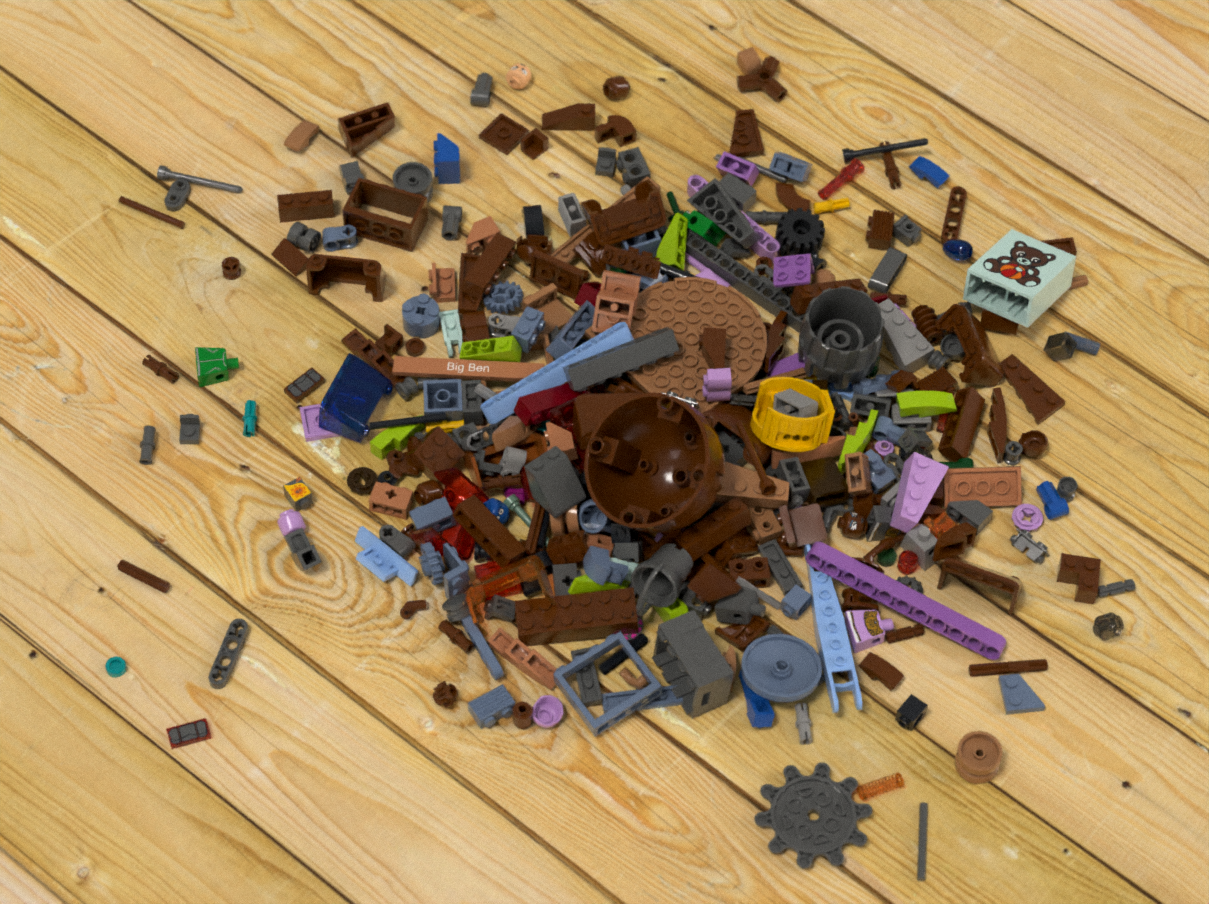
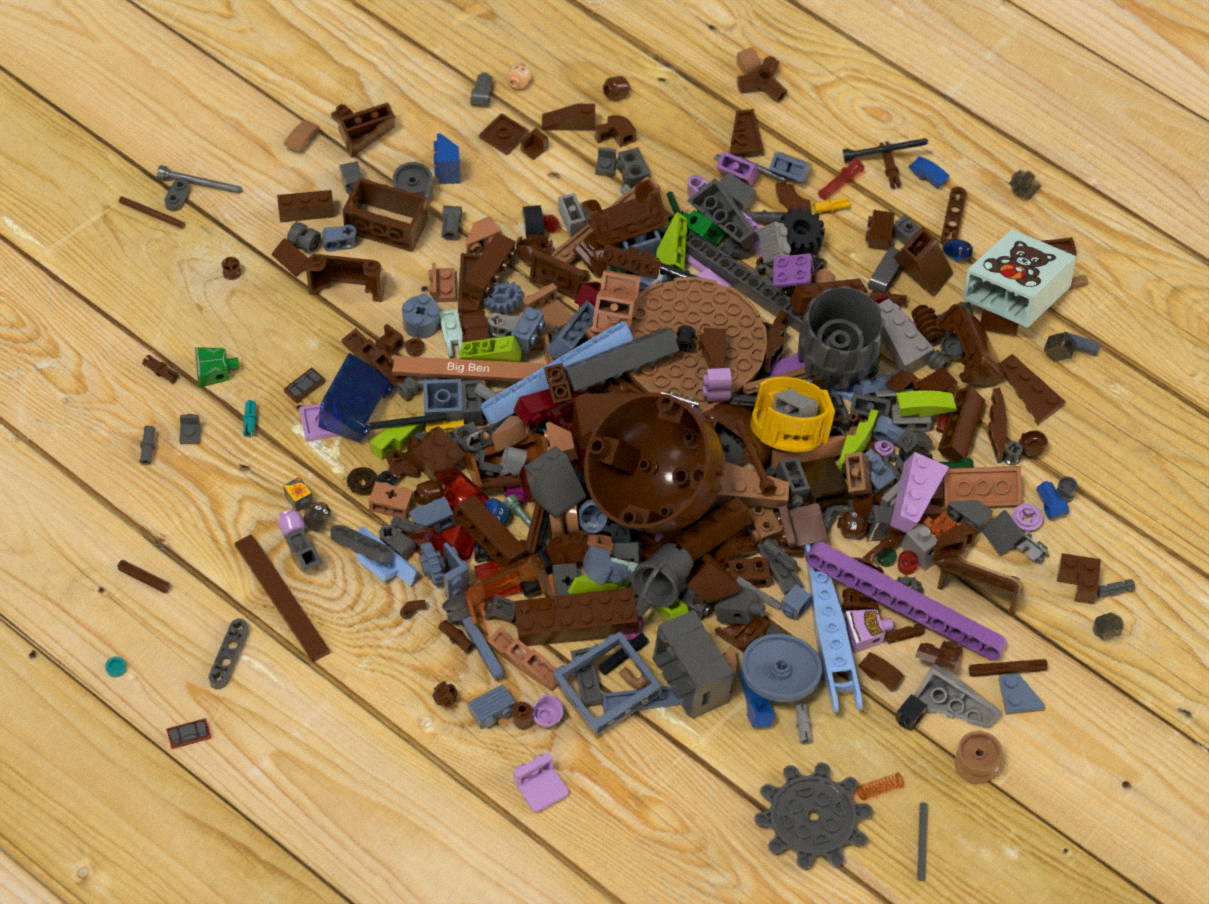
(282, 598): none -> reddish brown tile
(317, 516): none -> clear smoke head
(341, 111): none -> reddish brown tile
(361, 543): none -> dark grey beam
(406, 525): none -> dark grey axle
(539, 783): none -> lavender bracket
(550, 223): none -> clear red plate
(557, 383): none -> reddish brown slope
(685, 337): none -> black wheel
(773, 242): none -> light grey brick
(779, 554): none -> dark grey axle
(924, 260): none -> reddish brown slope
(944, 656): none -> reddish brown plate
(954, 698): none -> light grey wedge
(1003, 532): none -> dark grey piece
(1024, 184): none -> clear smoke brick

